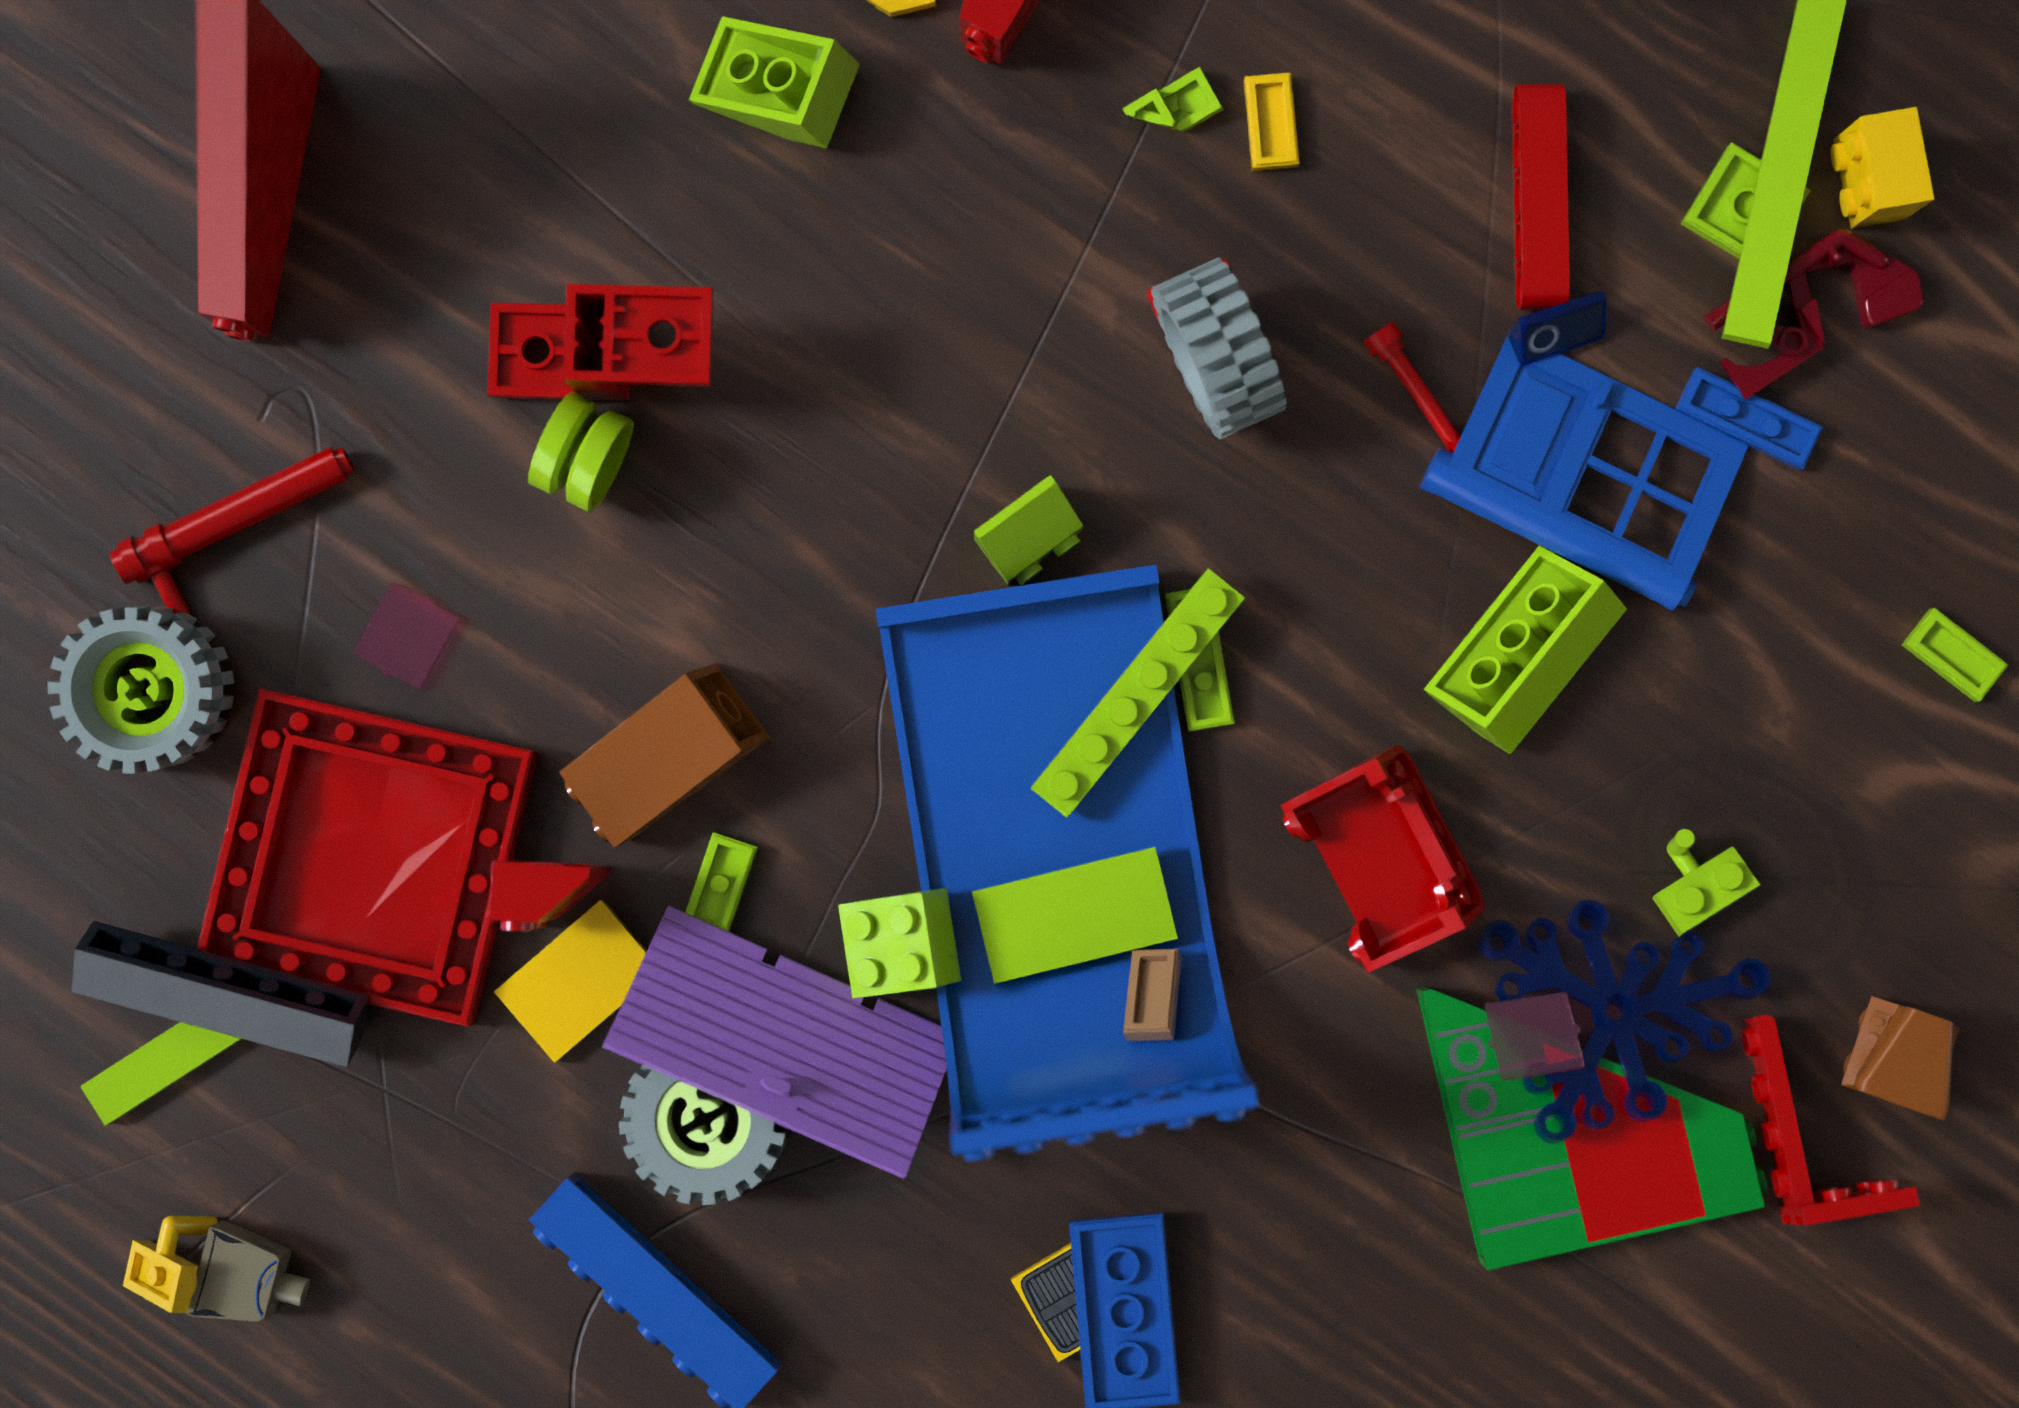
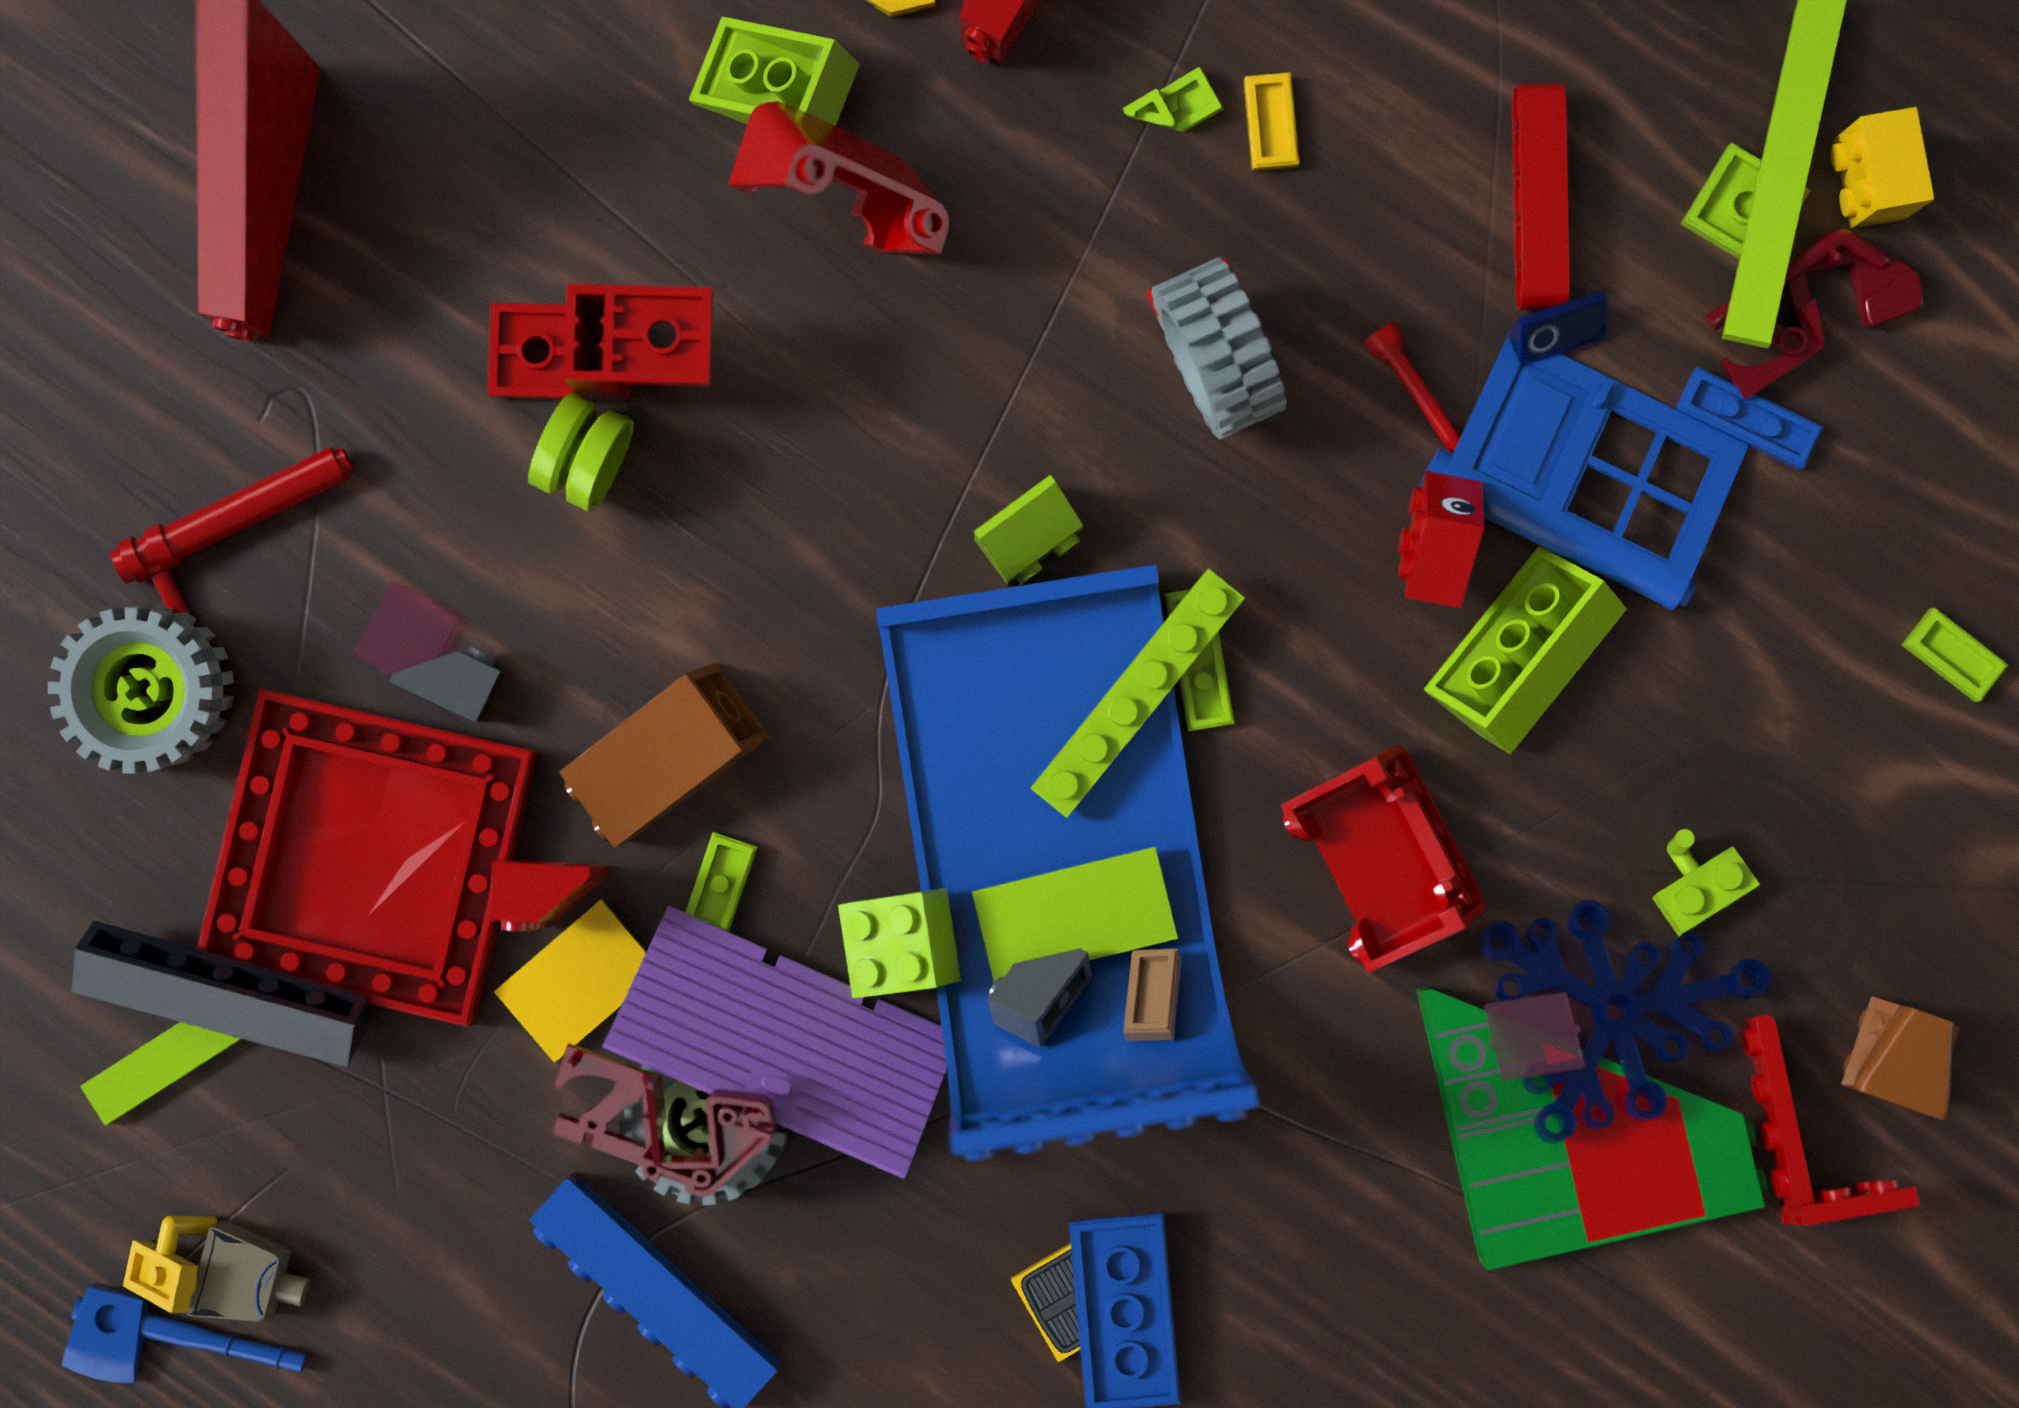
(112, 1330): none -> blue piece
(453, 681): none -> dark grey slope
(737, 1124): none -> dark red piece
(806, 153): none -> red windscreen
(1039, 994): none -> dark grey slope
(1441, 539): none -> red brick

